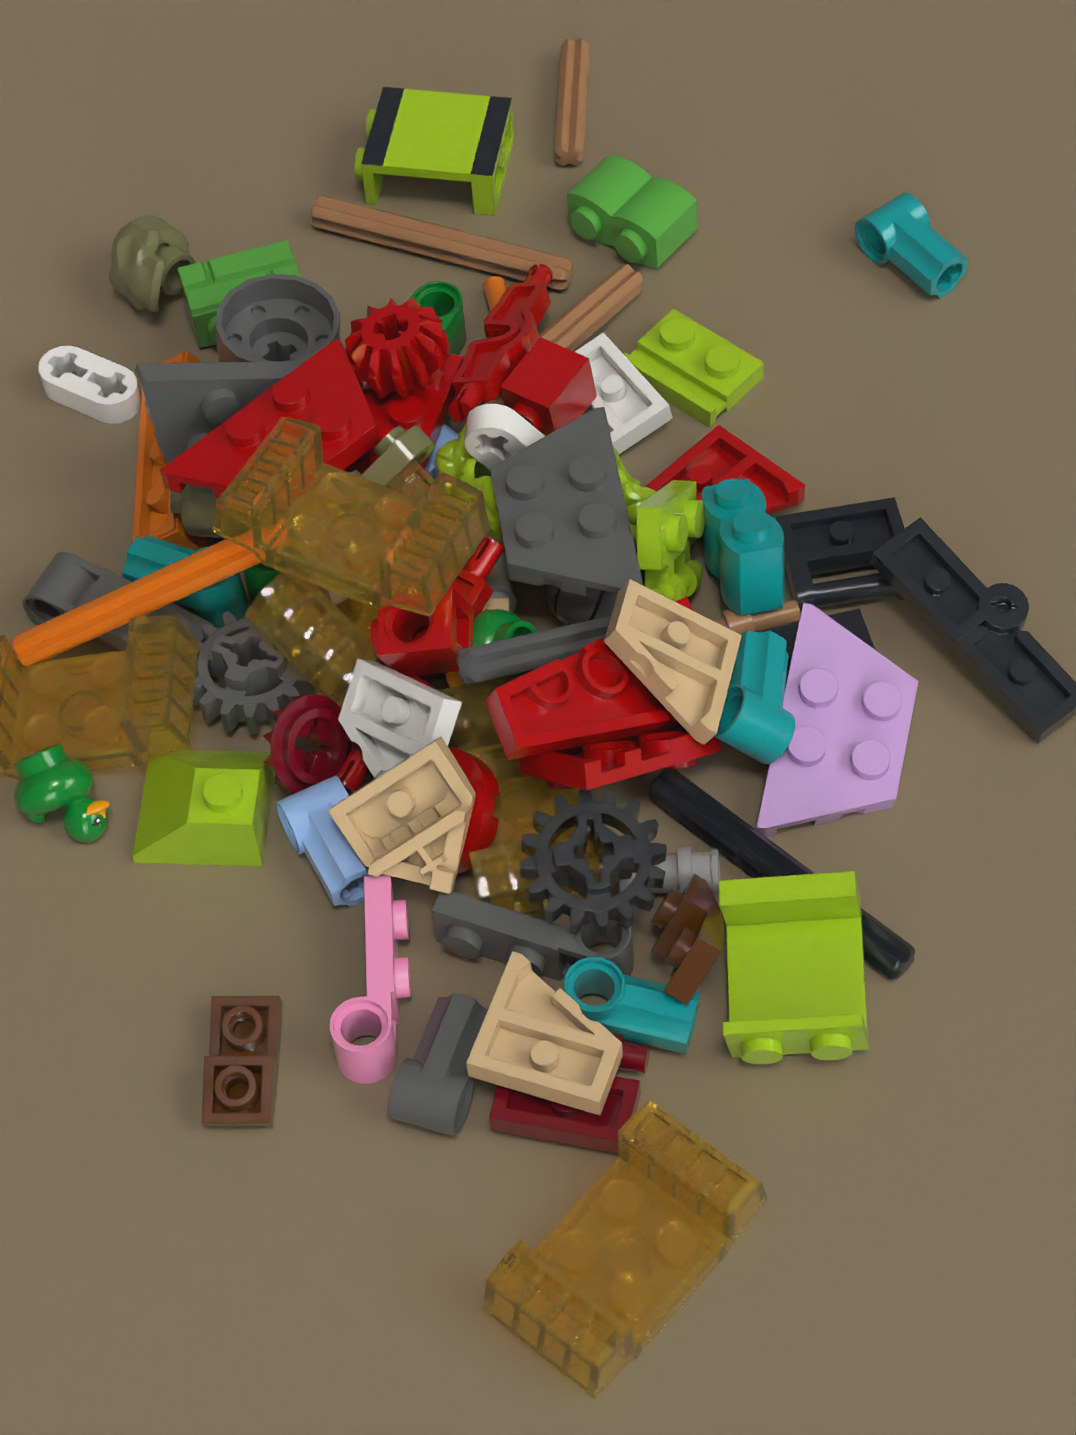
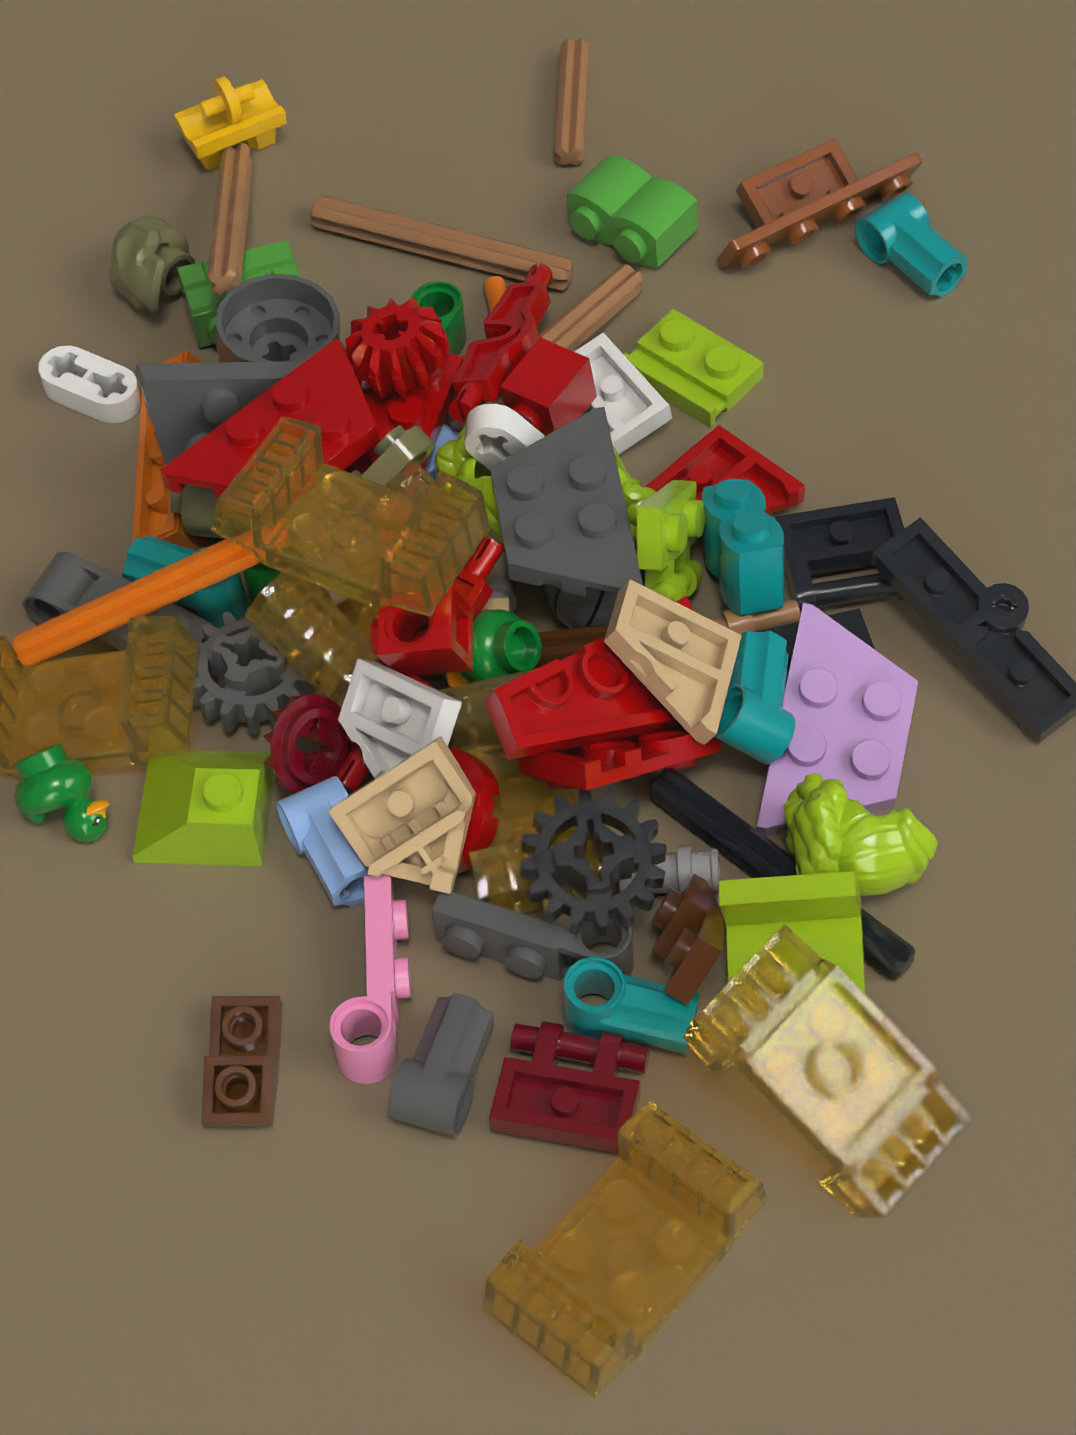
(230, 118): none -> yellow hips
(230, 219): none -> medium nougat axle
(438, 139): lime panel -> none
(527, 651): dark grey axle -> none
(543, 1043): tan wing -> none
(807, 191): none -> dark orange bracket
(831, 1071): none -> clear yellow plate
(840, 836): none -> lime hair

